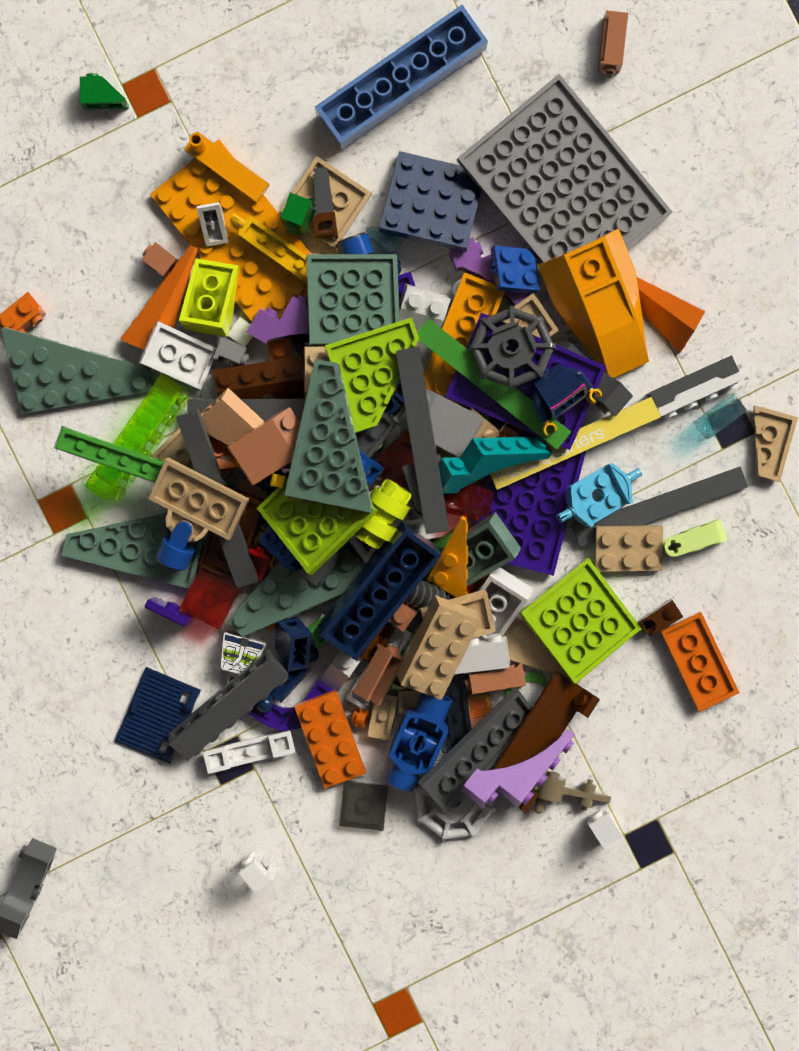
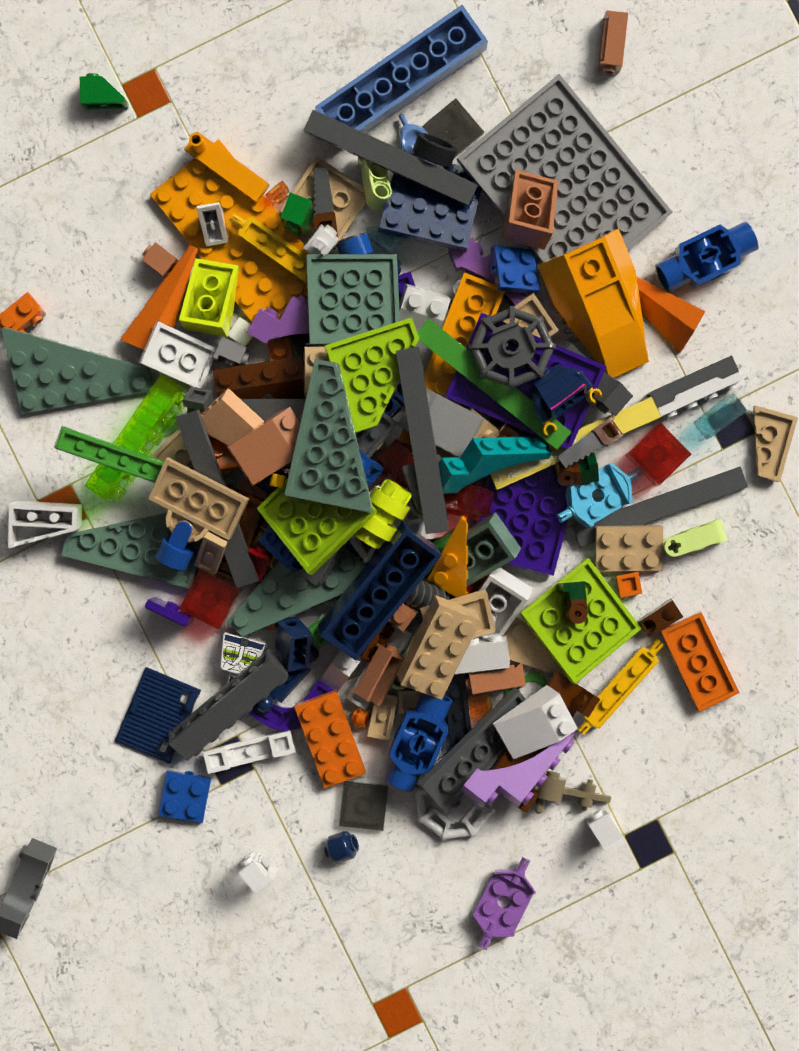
(40, 520): none -> white wedge
(184, 796): none -> blue plate
(197, 398): none -> dark grey plate
(211, 553): none -> tan plate
(278, 193): none -> clear orange plate
(322, 240): none -> white brick
(341, 847): none -> dark blue head
(375, 183): none -> yellowish green piece
(390, 158): none -> dark grey tile
(409, 134): none -> medium blue piece
(434, 149): none -> black tyre
(455, 126): none -> clear smoke tile
(499, 920): none -> medium lavender plate
(530, 210): none -> nougat slope
(535, 723): none -> white slope
(575, 601): none -> leg
(579, 473): none -> leg
(593, 441): none -> dark grey piece
(622, 685): none -> yellow plate
(628, 584): none -> orange plate
(658, 454): none -> clear red brick
(707, 256): none -> blue brick

